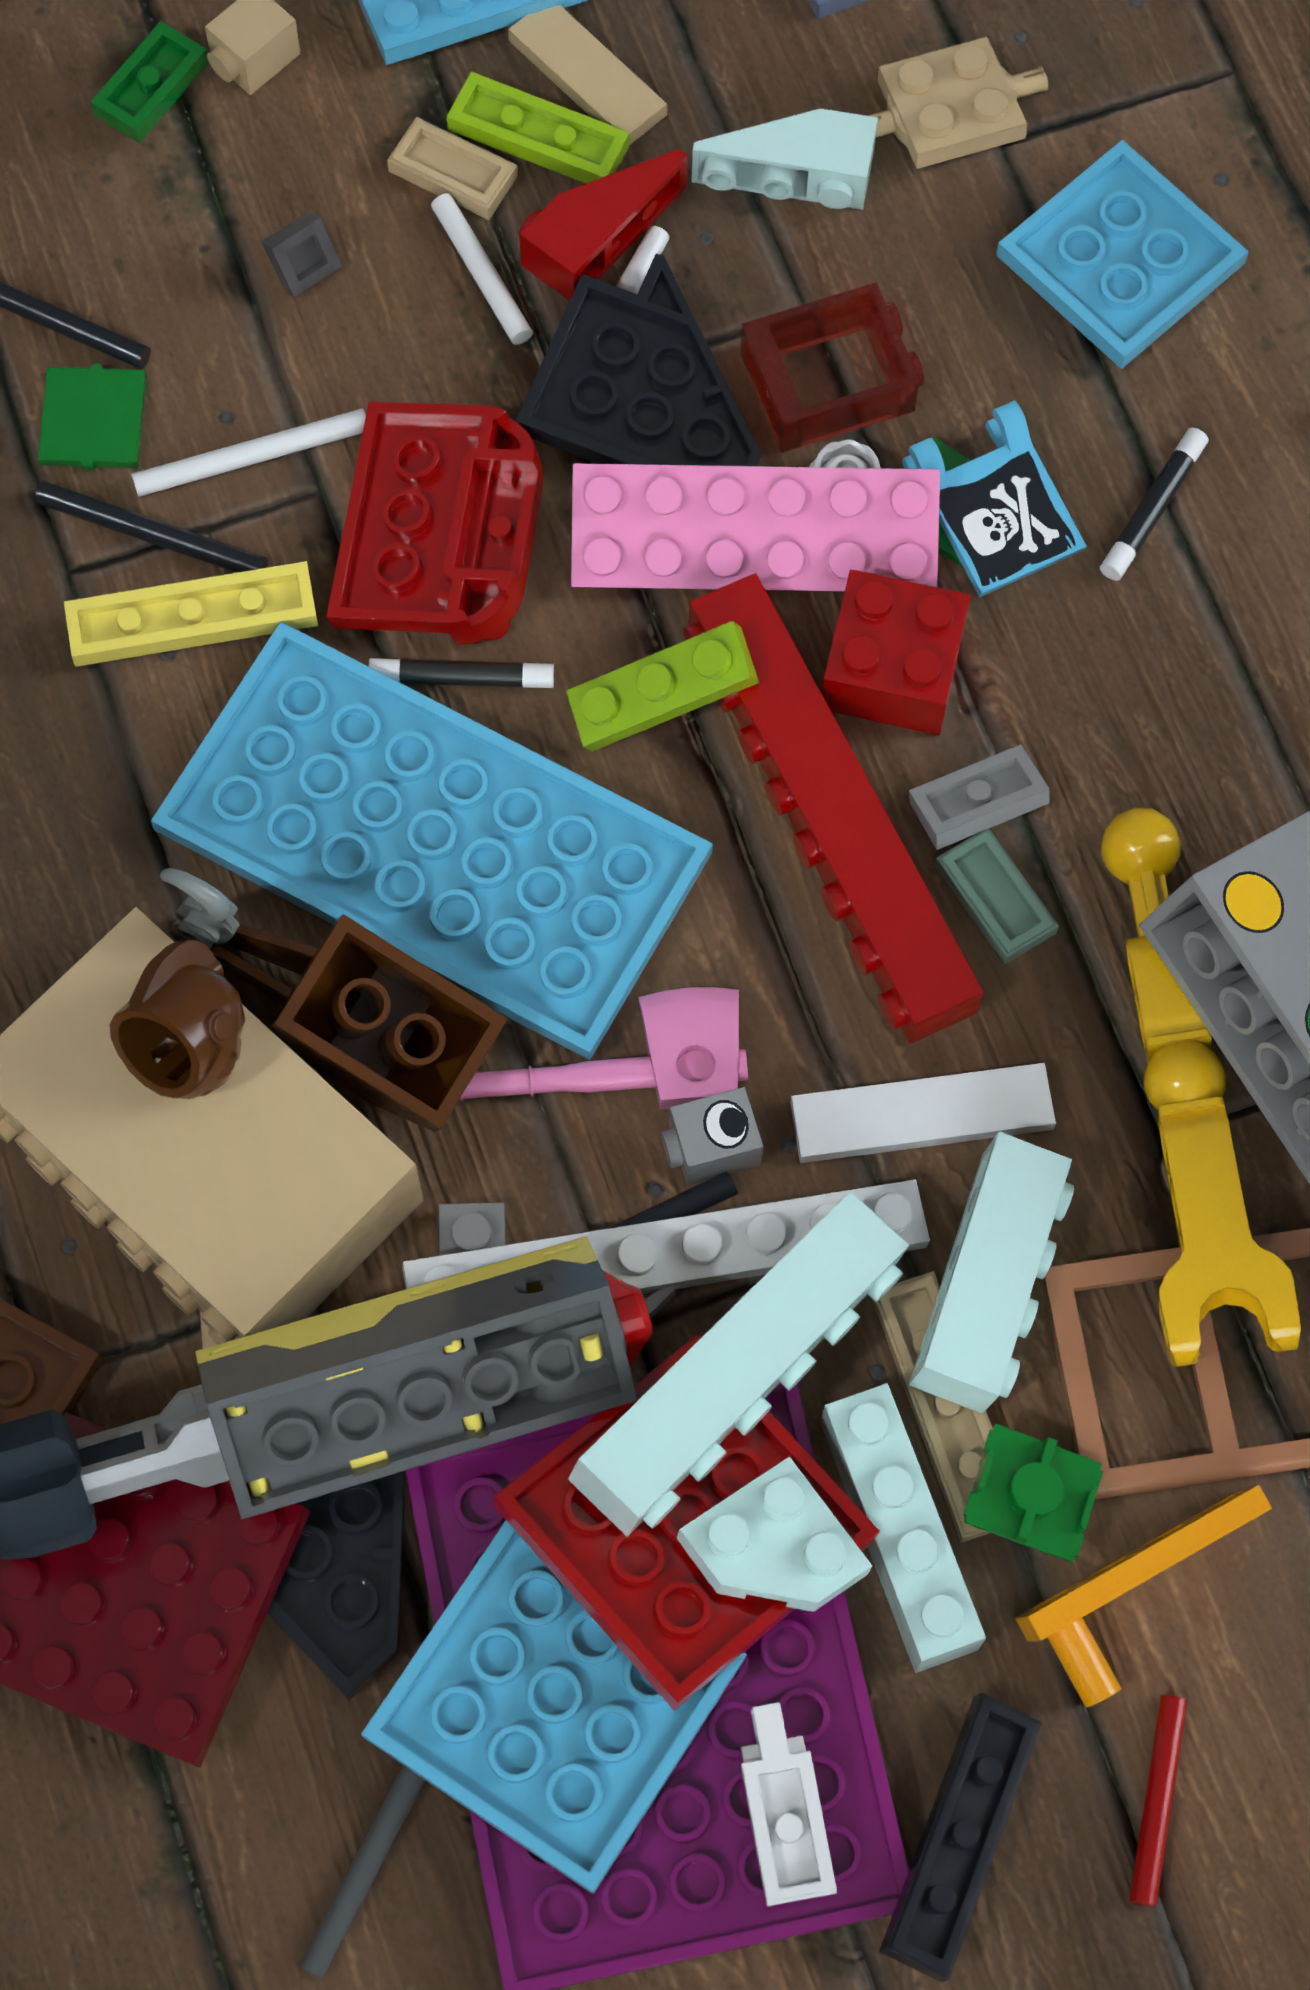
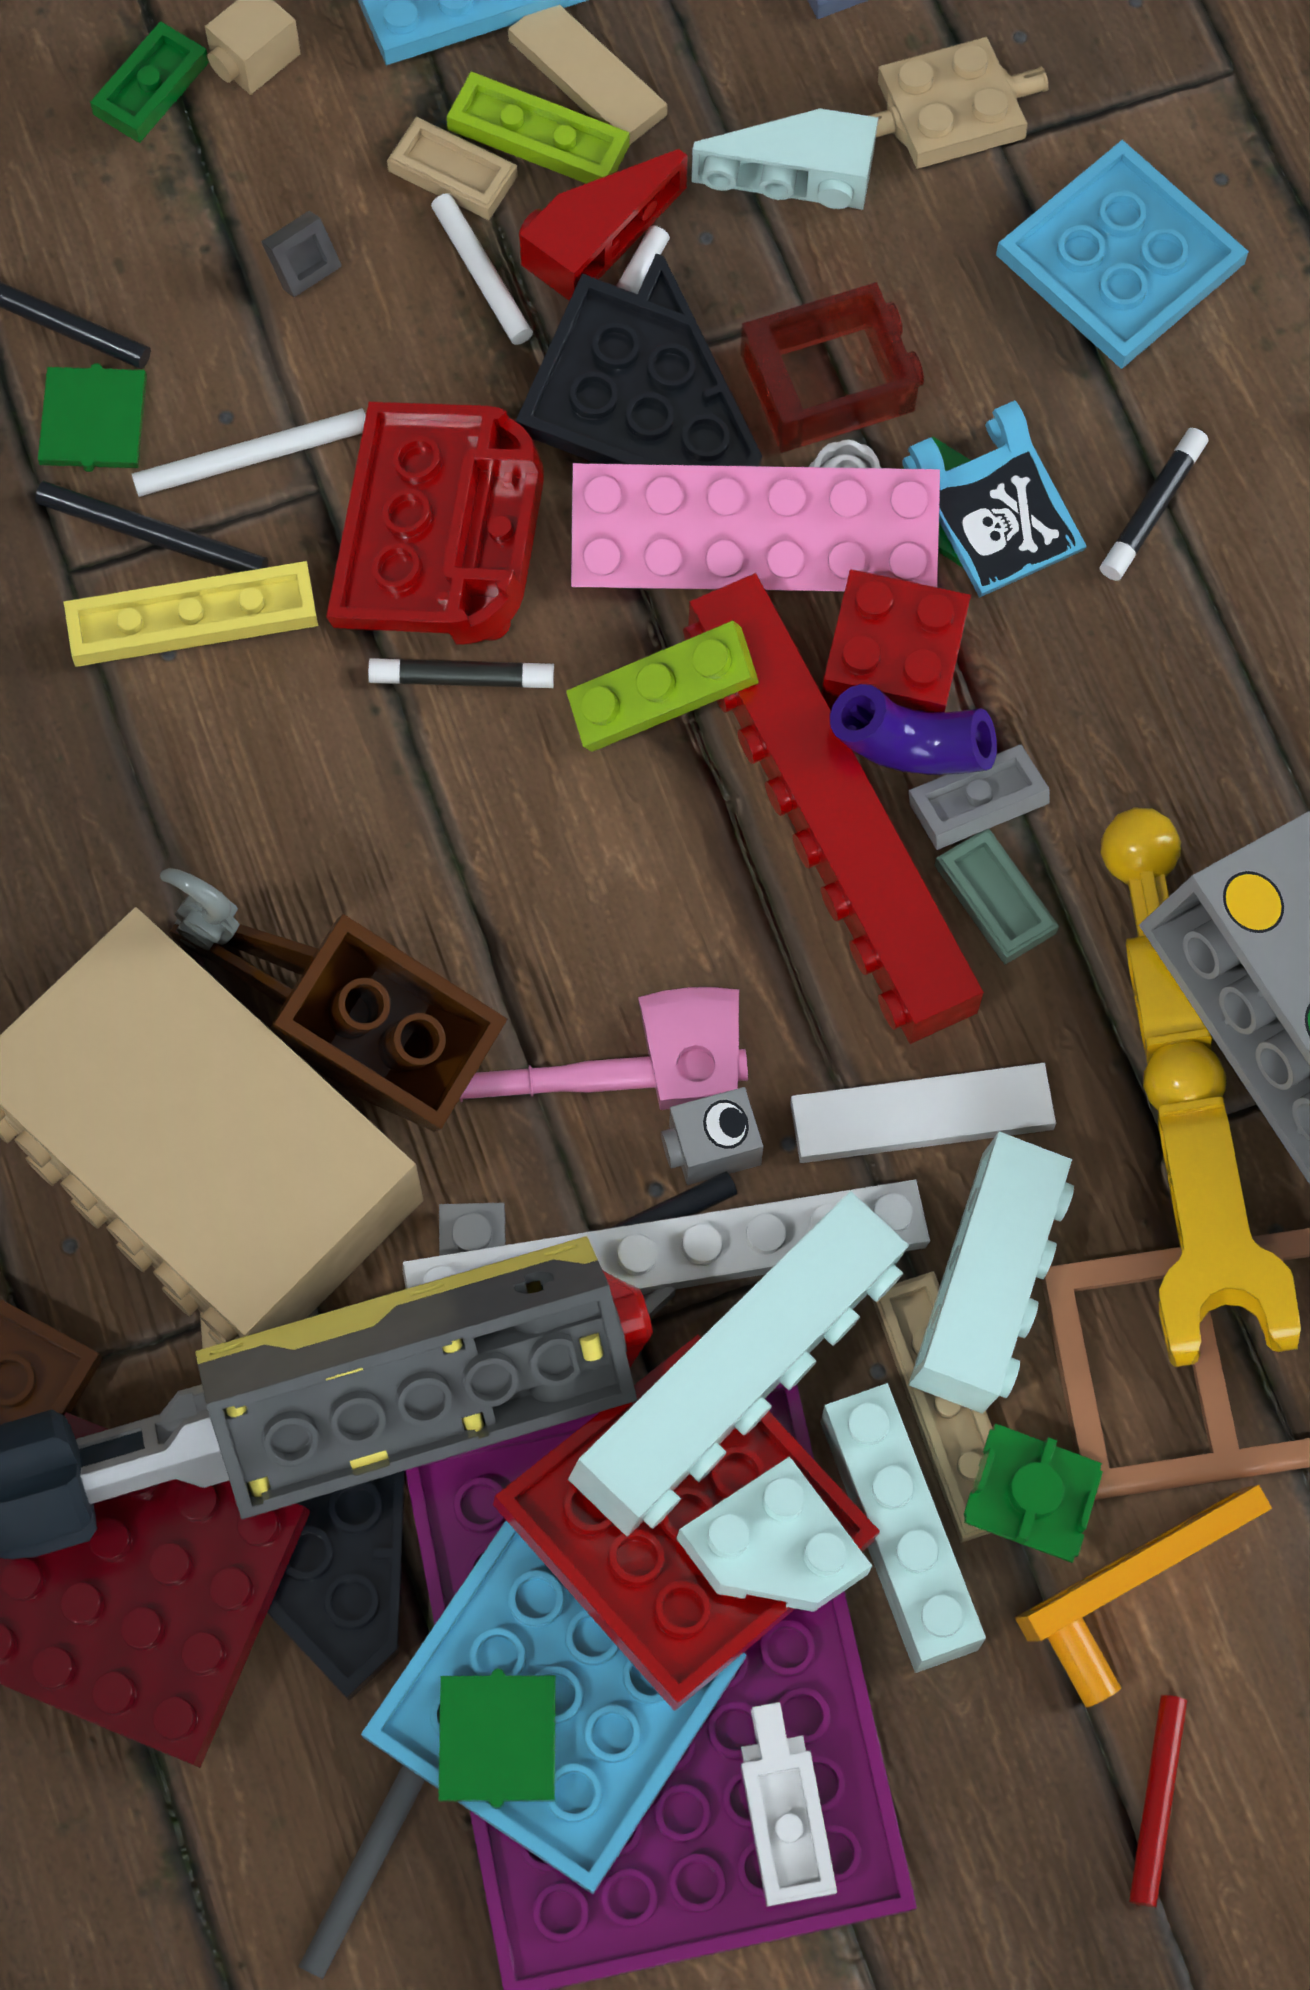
(185, 1018): reddish brown helmet -> none
(434, 838): medium azure plate -> none
(497, 1739): none -> green piece
(913, 738): none -> dark purple cylinder
(960, 1838): black tile -> none

